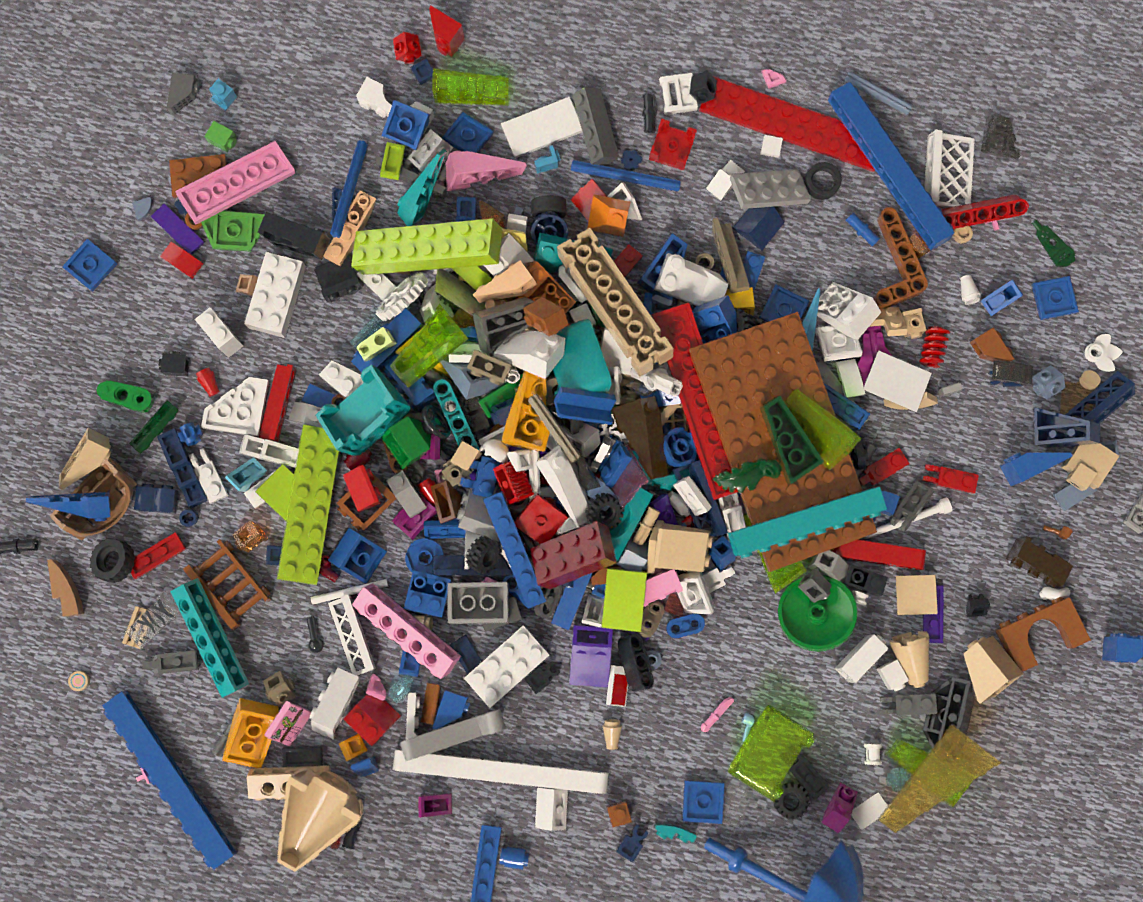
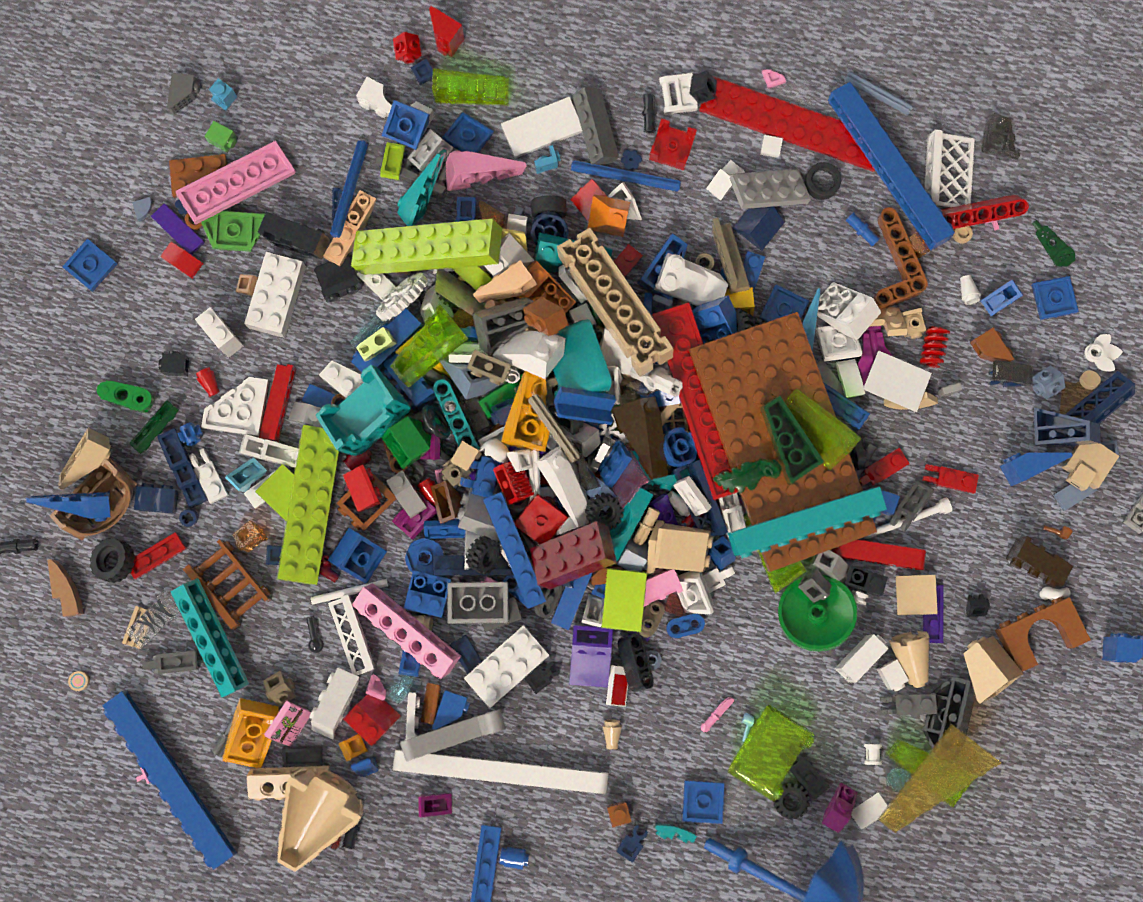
(551, 809): white panel -> none

